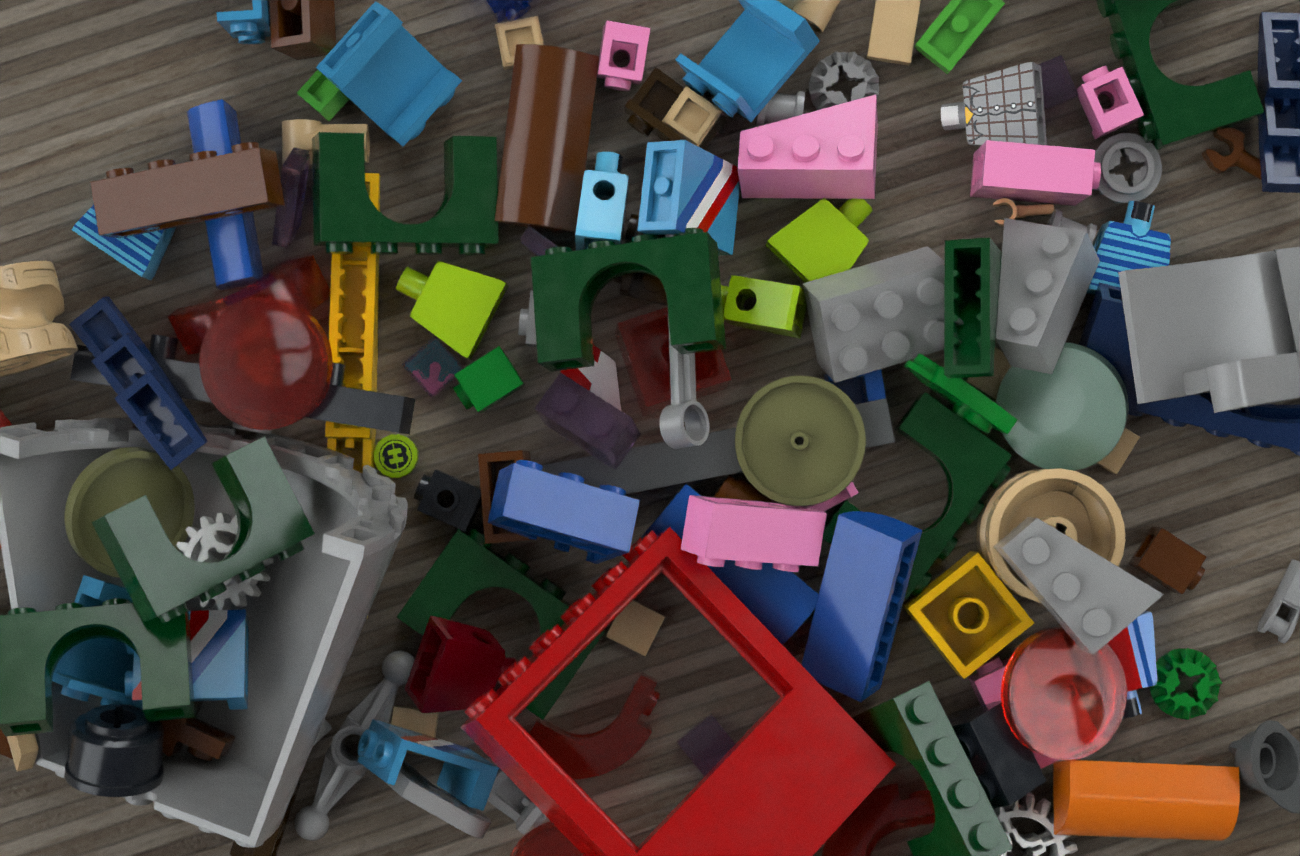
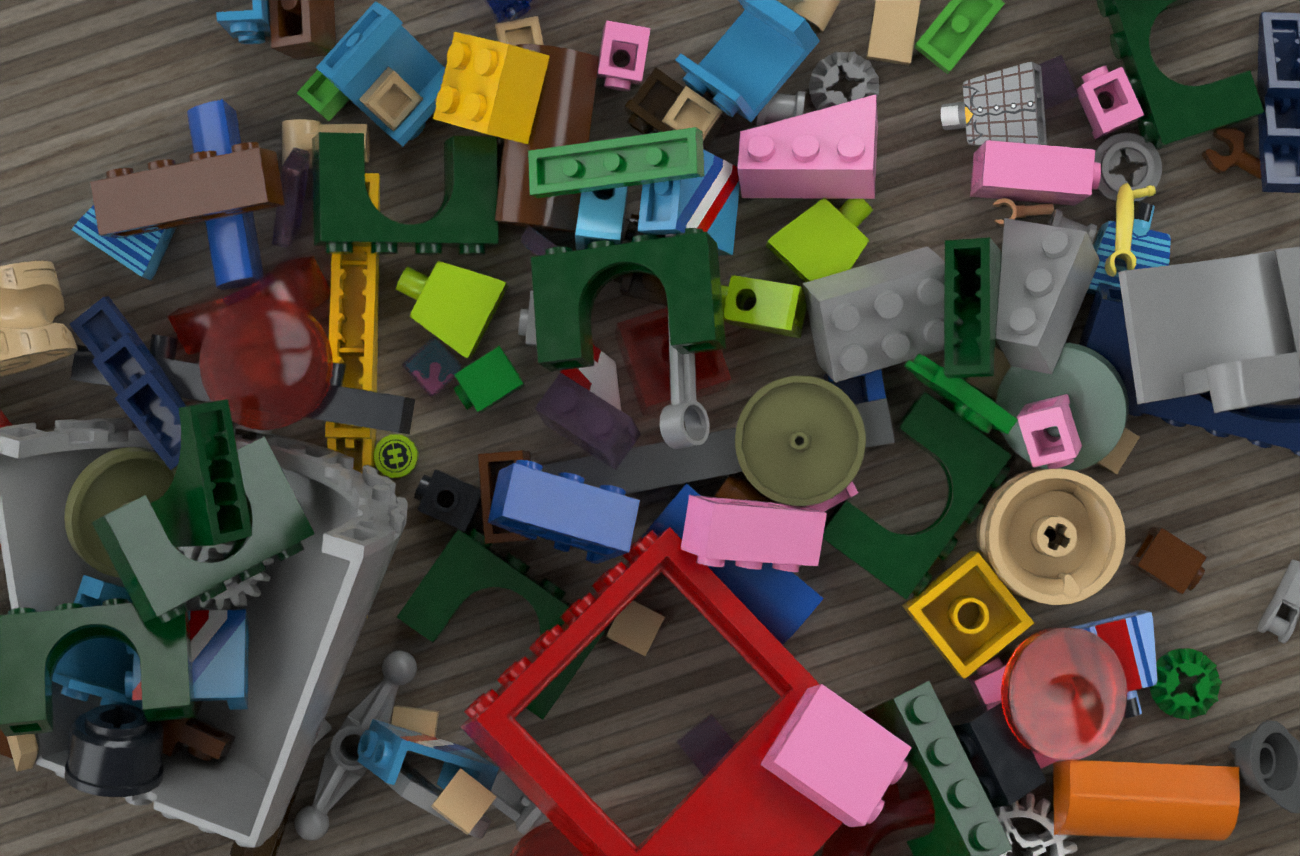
(207, 493): none -> dark green arch
(391, 99): none -> tan tile
(454, 666): dark red torso -> none
(463, 801): none -> tan tile
(491, 87): none -> yellow brick
(606, 749): clear red arch -> none
(616, 163): none -> green plate
(837, 757): none -> bright pink brick
(860, 602): blue brick -> none
(1042, 446): none -> bright pink brick
(1075, 584): light grey wedge -> none
(1124, 226): none -> light yellow piece

